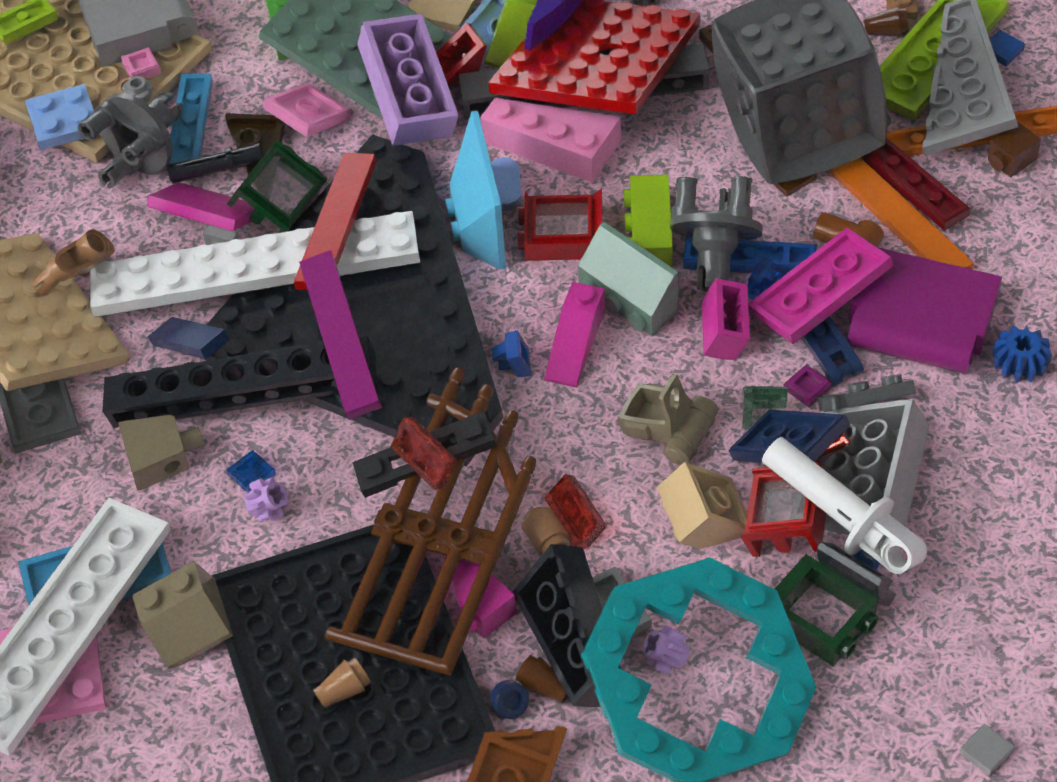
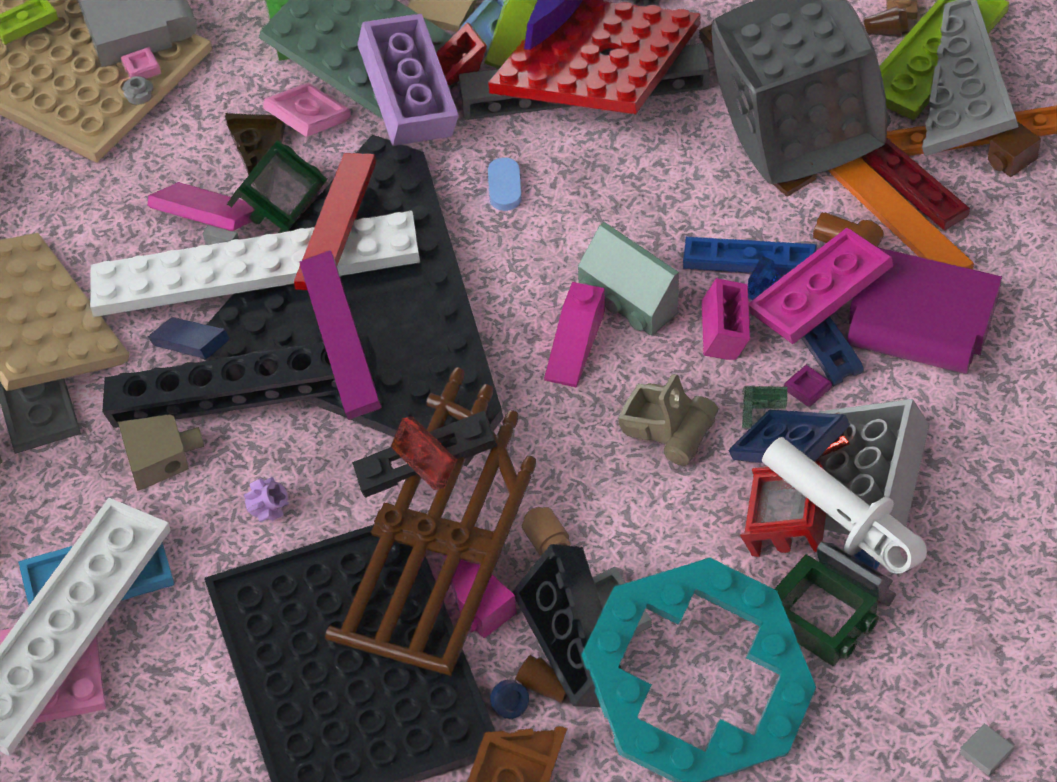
(58, 114): light blue plate -> none
(74, 260): medium nougat connector -> none
(133, 134): dark grey piece -> none
(183, 614): dark tan slope -> none
(189, 130): dark azure plate -> none
(202, 166): black pin -> none
(250, 469): clear blue tile -> none
(342, 683): medium nougat cone -> none
(476, 200): medium azure slope -> none
(513, 354): blue tile -> none
(553, 136): bright pink wedge -> none
(558, 225): red window -> none
(575, 511): clear red plate -> none
(650, 214): lime brick -> none
(666, 649): lavender gear -> none
(702, 506): tan slope -> none
(715, 232): dark grey piece -> none
(861, 393): dark grey plate -> none
(1006, 47): blue tile -> none
(1022, 353): blue gear -> none

